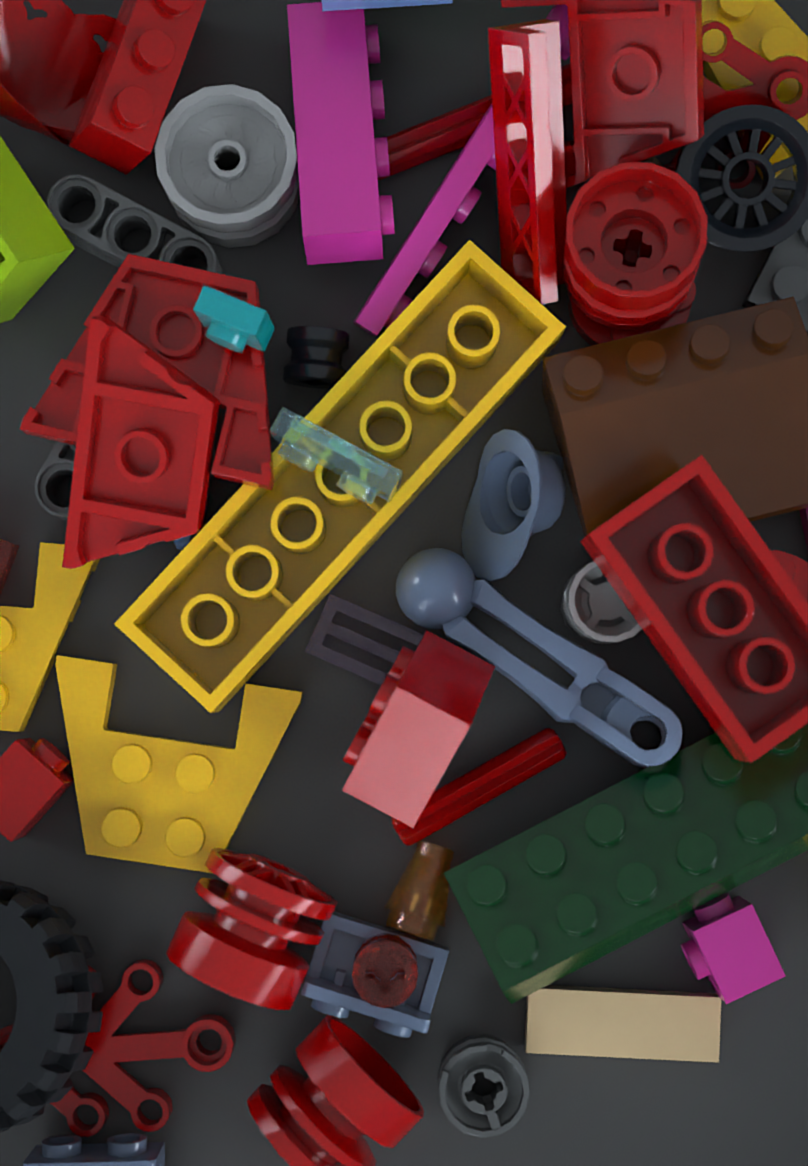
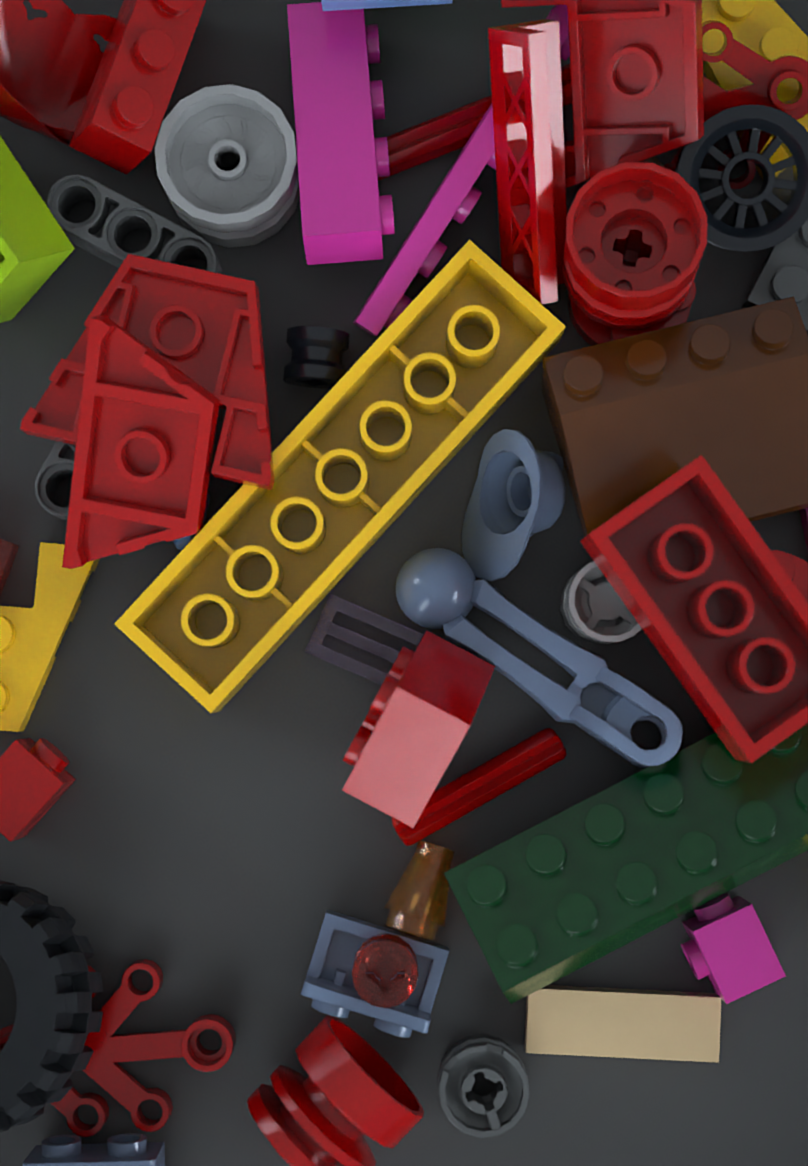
(157, 794): yellow wing -> none
(233, 321): teal plate -> none
(247, 939): red wheel -> none
(310, 445): clear light blue plate -> none

